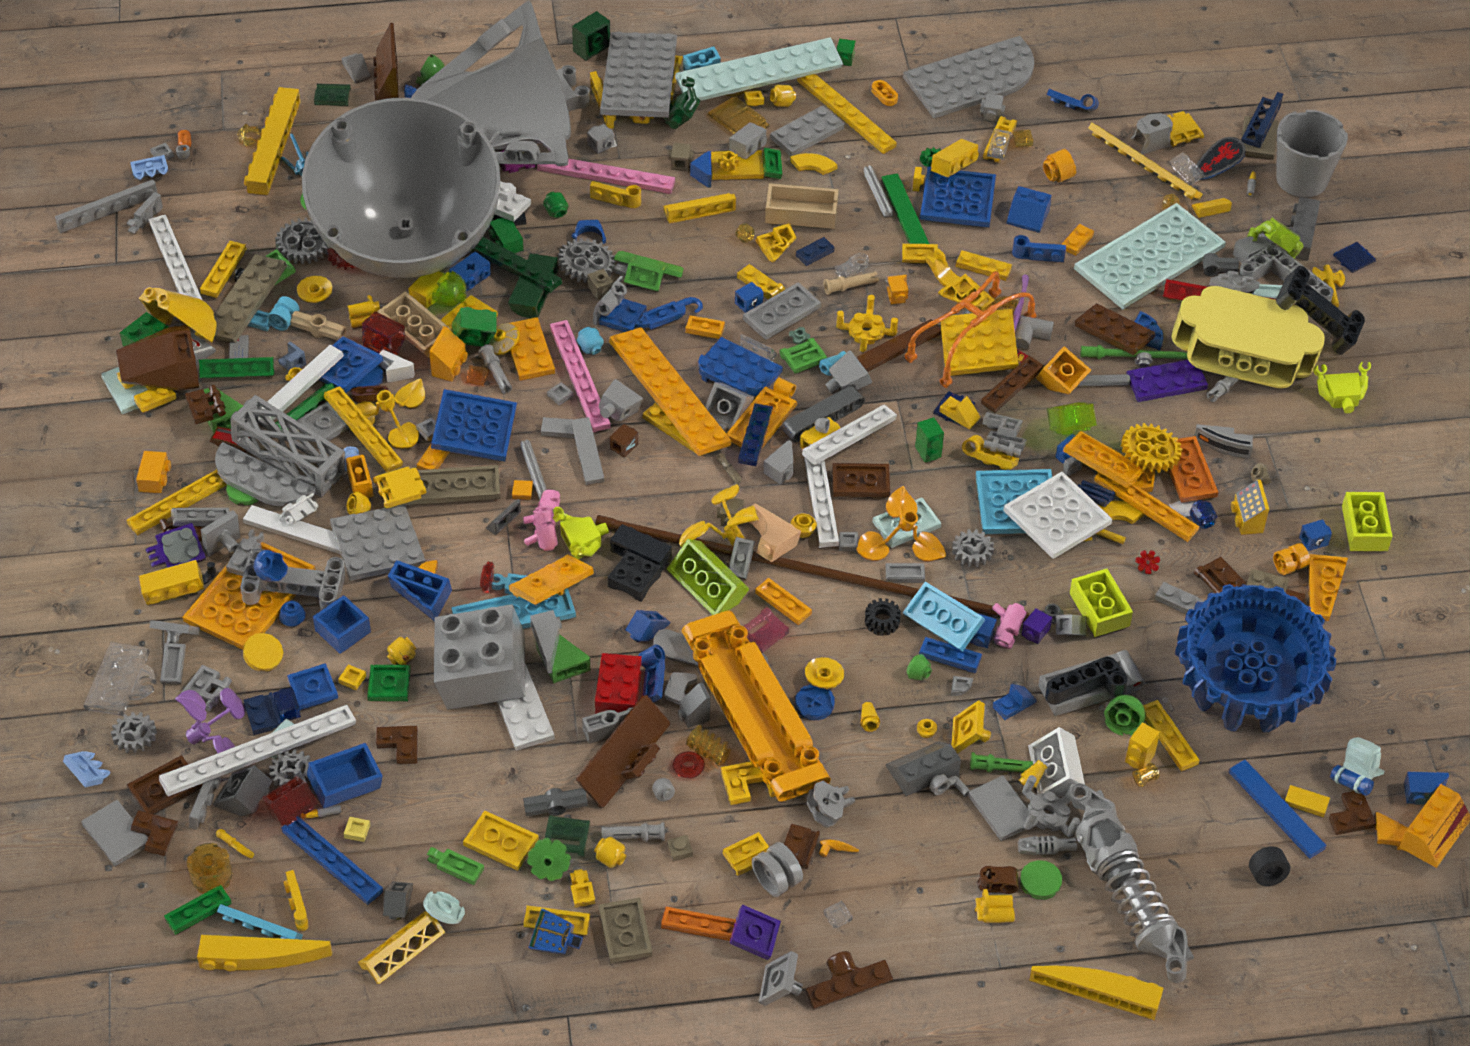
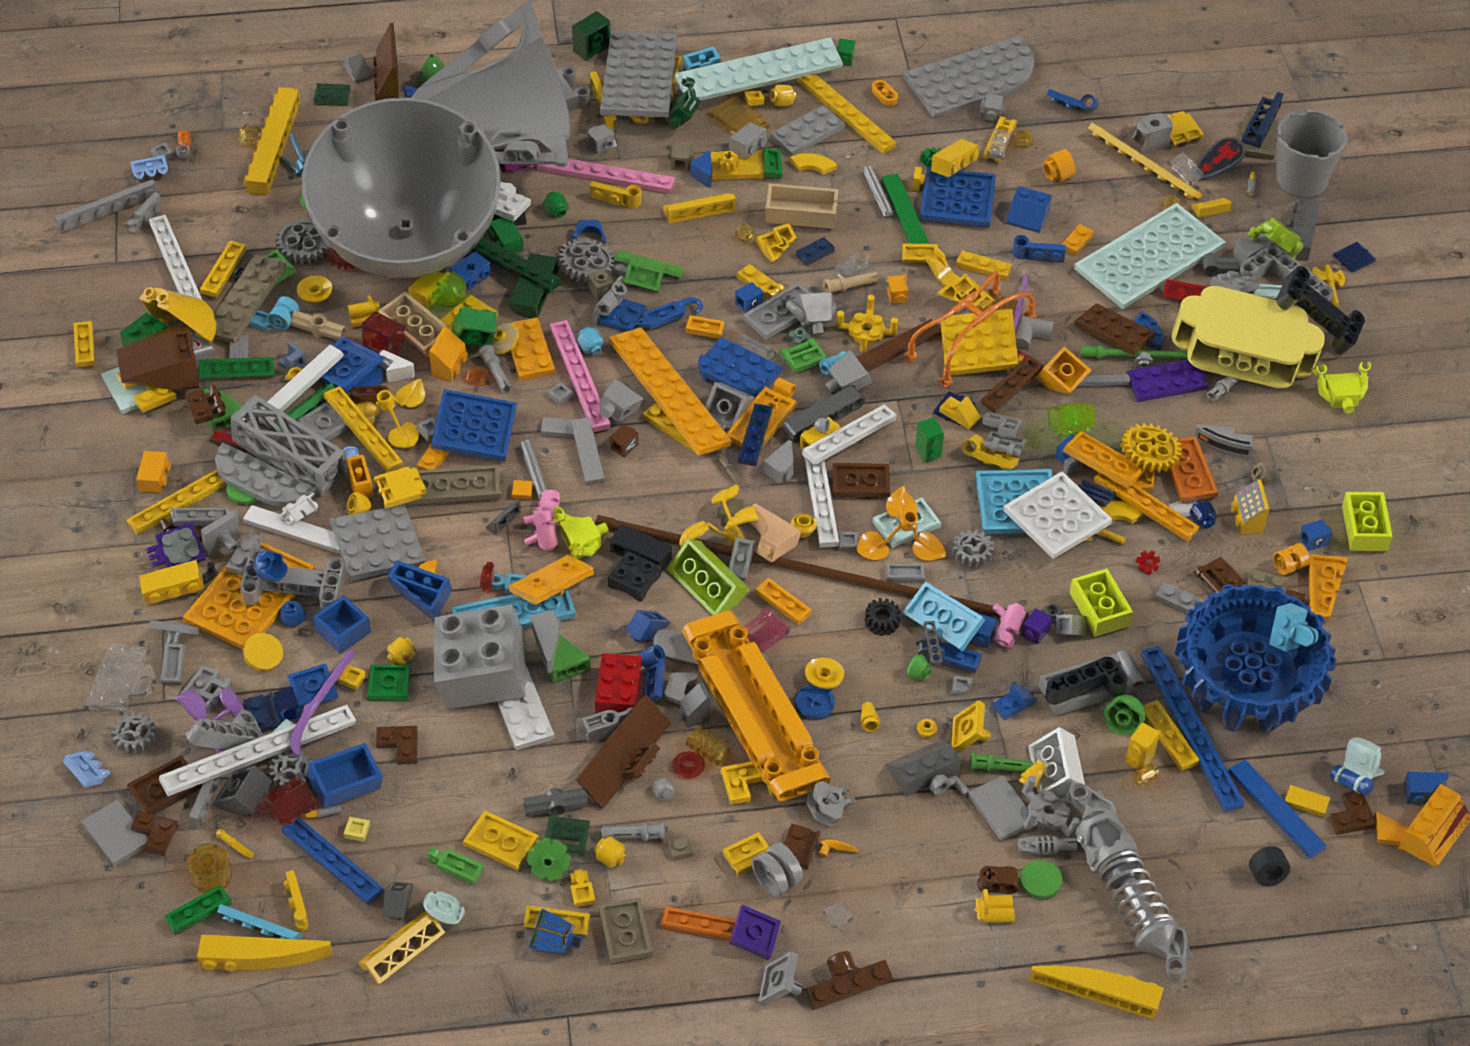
(84, 344): none -> yellow plate
(225, 734): none -> light grey beam
(310, 708): none -> medium lavender piece
(811, 309): none -> light grey torso
(929, 640): none -> dark grey piece
(1192, 729): none -> blue plate
(1291, 629): none -> medium azure brick

